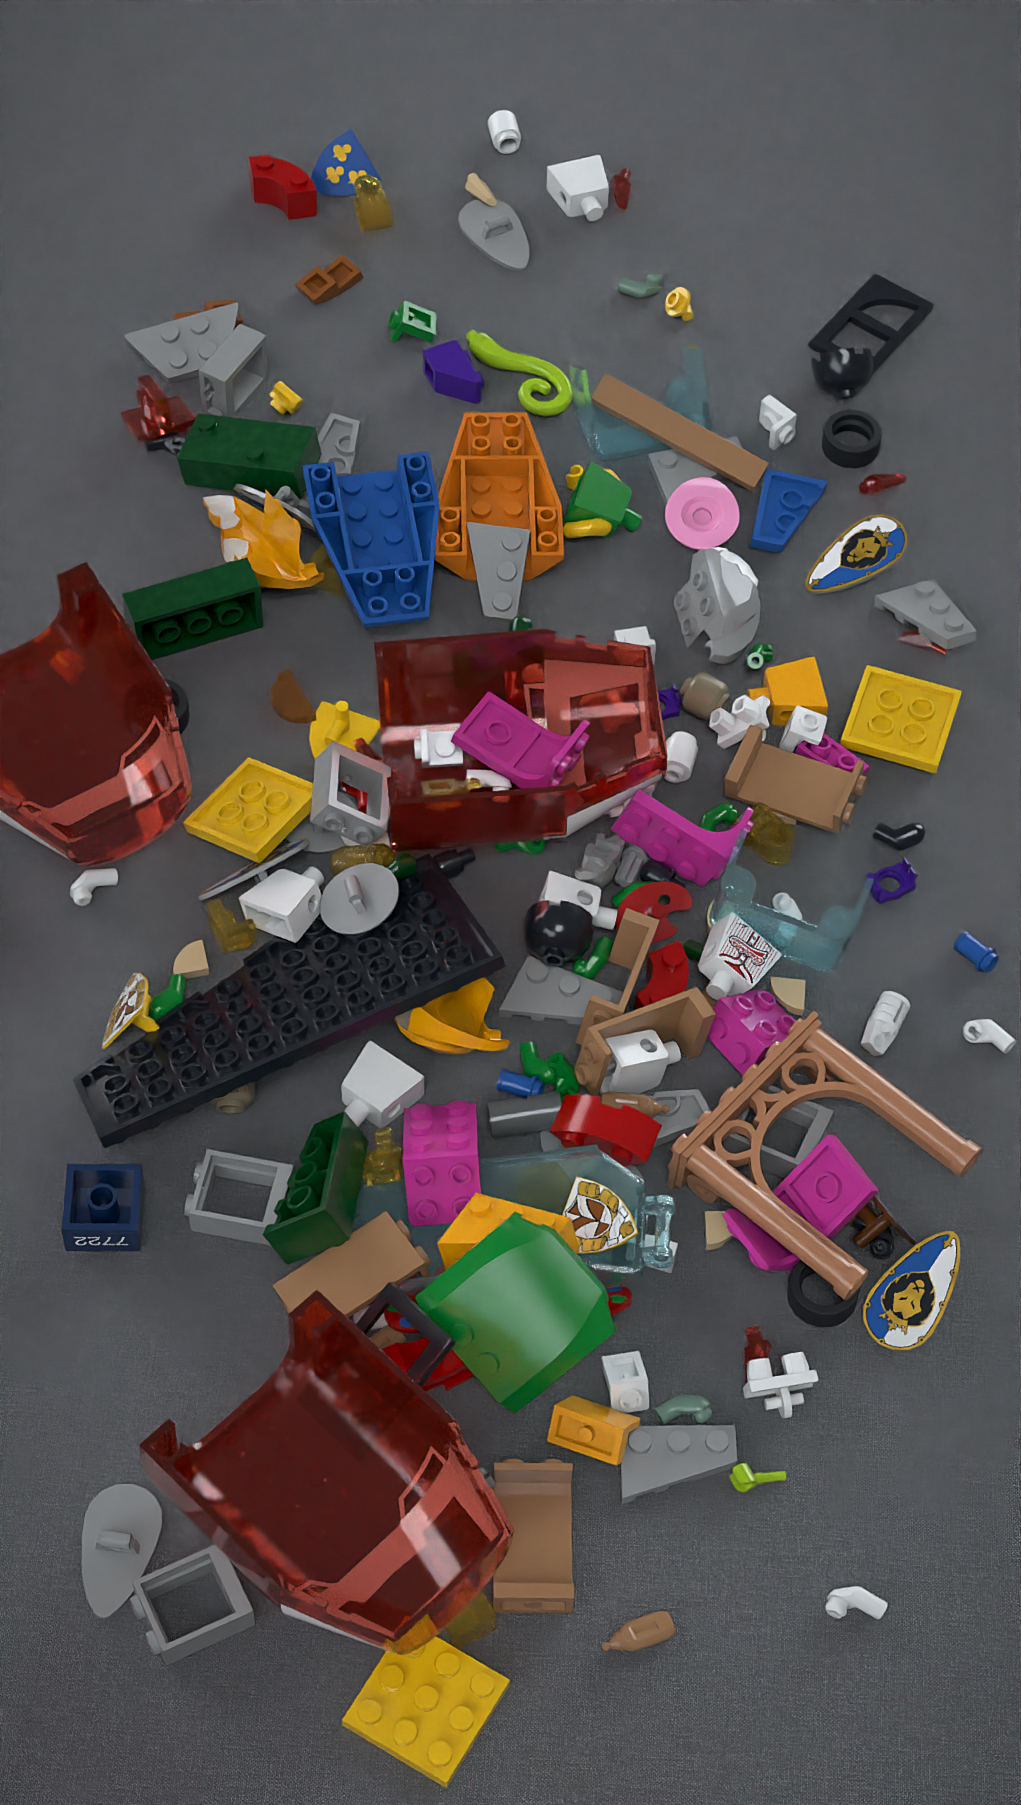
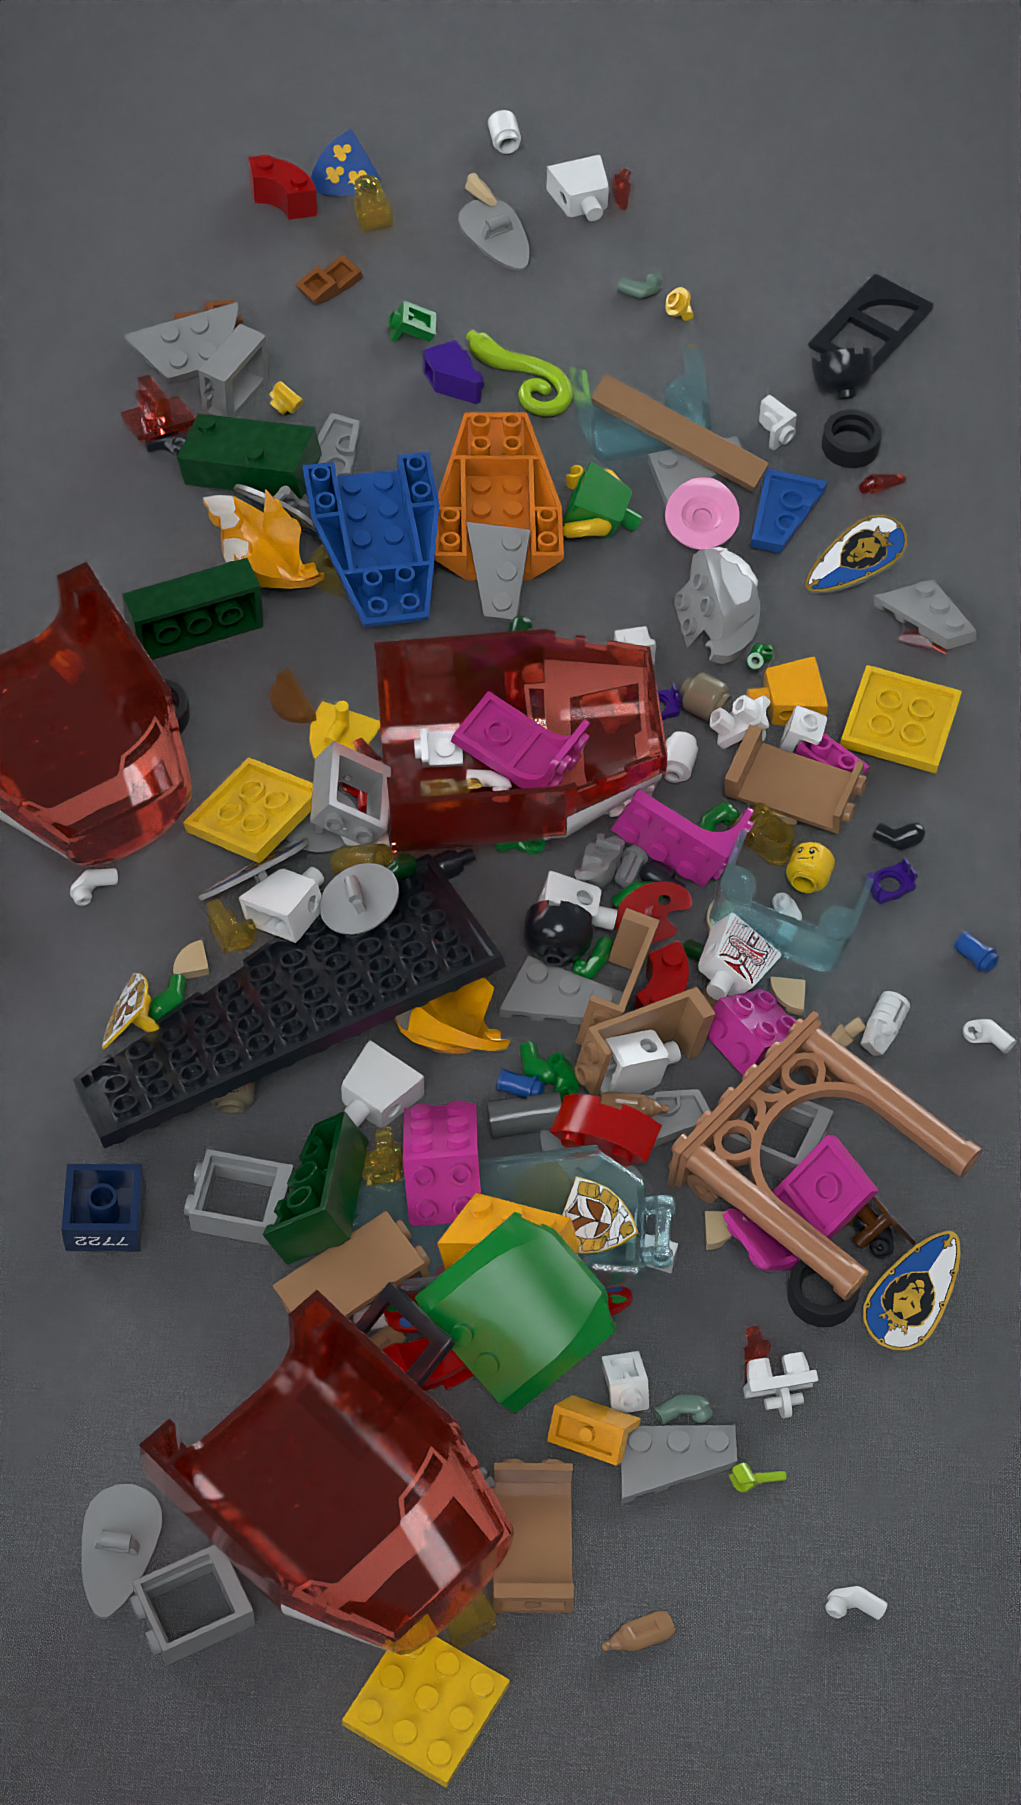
(810, 867): none -> yellow head
(845, 1034): none -> tan bar

